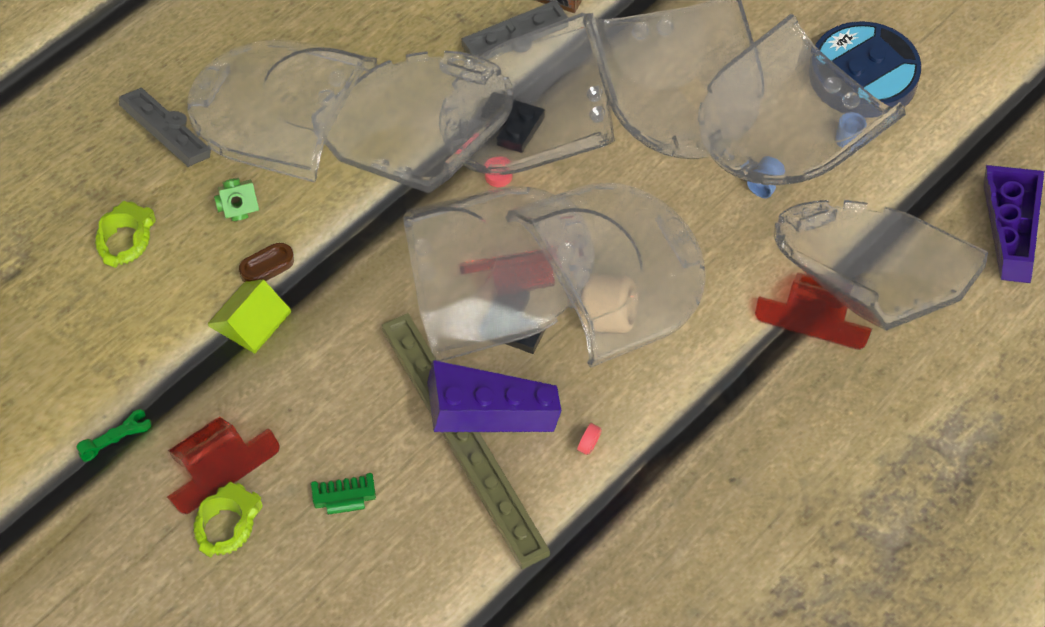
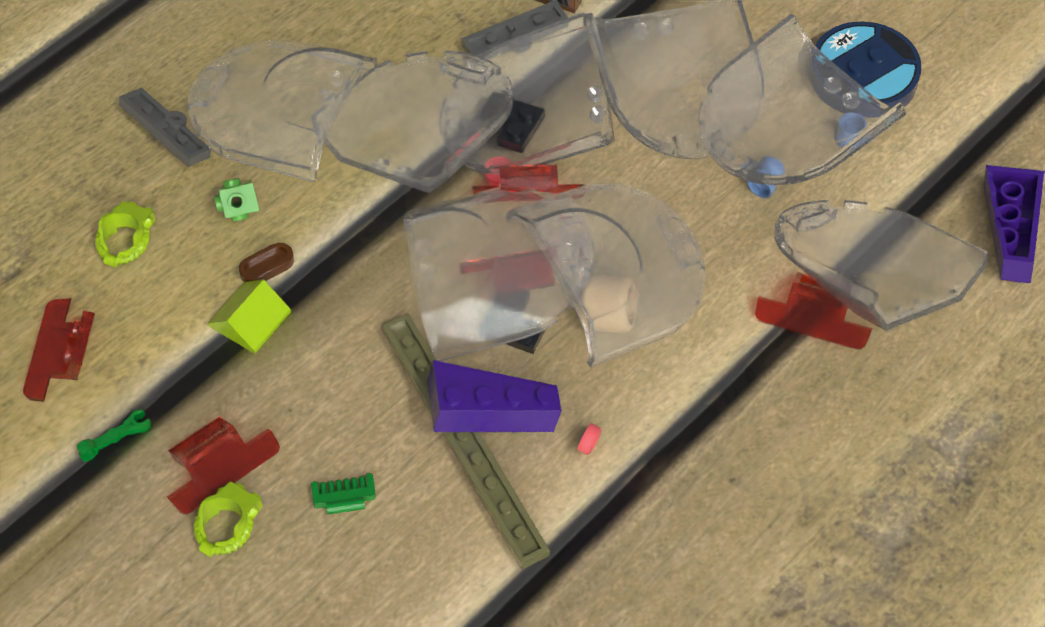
(57, 349): none -> clear red plate
(521, 177): none -> clear red plate

